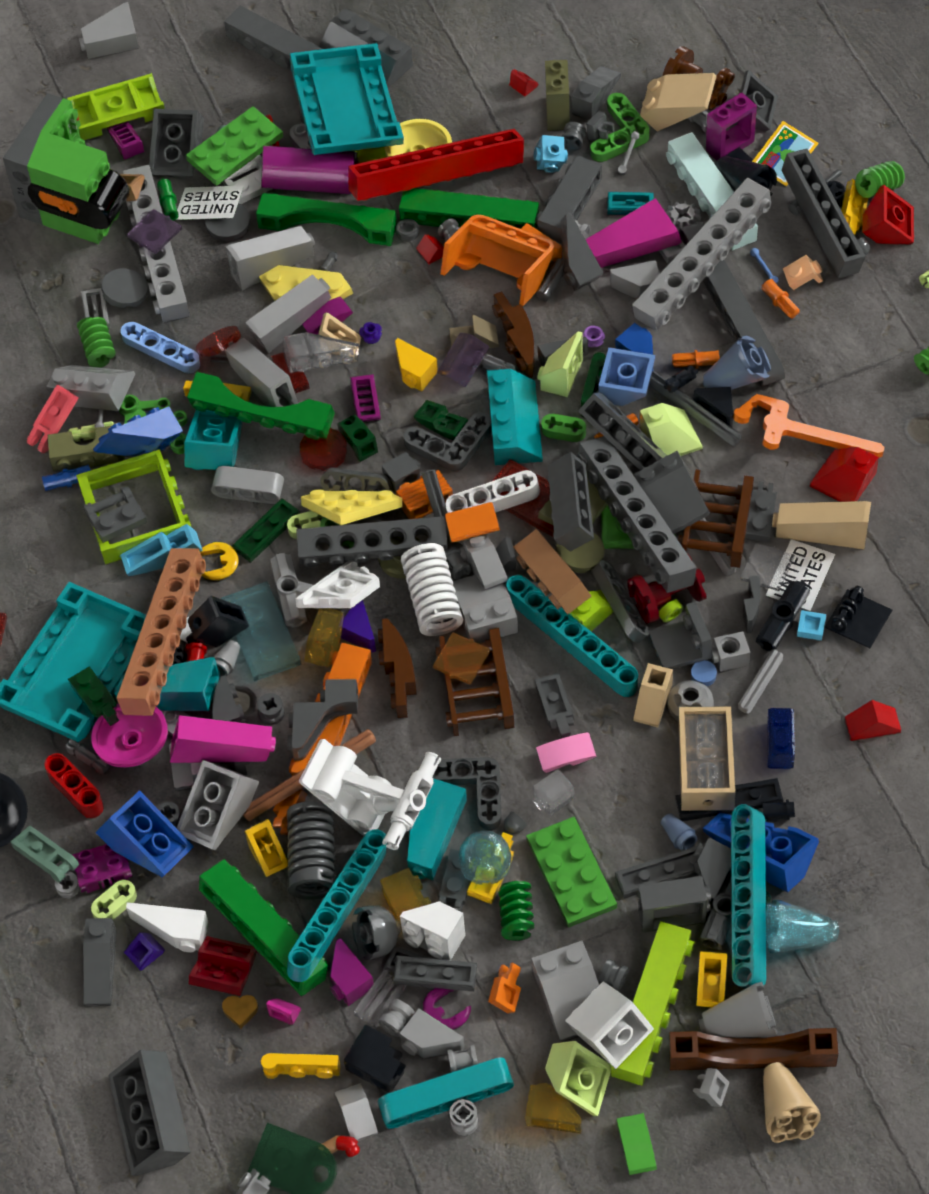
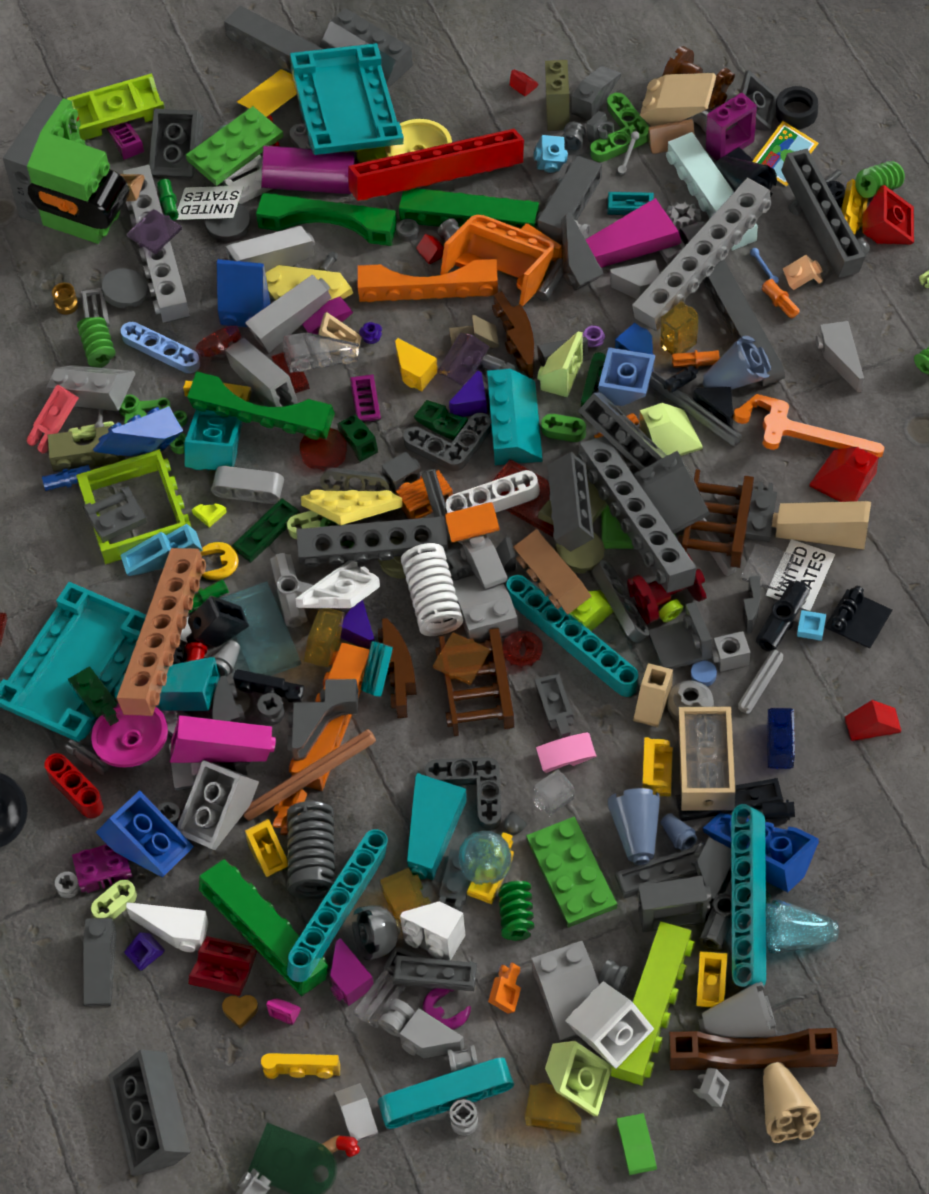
(44, 853): sand green plate -> none
(65, 298): none -> pearl gold wheel
(109, 33): light grey slope -> none
(209, 513): none -> neon yellow tile
(217, 590): none -> green pin
(240, 291): none -> blue slope
(250, 681): none -> black hinge
(271, 93): none -> yellow sticker
(364, 798): white plate -> none
(375, 1060): black piece -> none
(376, 668): none -> teal tile
(382, 284): none -> orange arch
(470, 398): none -> dark purple slope
(513, 644): none -> clear red gear
(636, 822): none -> sand blue cone
(657, 766): none -> yellow hinge
(660, 135): none -> medium nougat slope
(679, 329): none -> clear yellow brick
(797, 94): none -> black tyre
(840, 352): none -> light grey slope

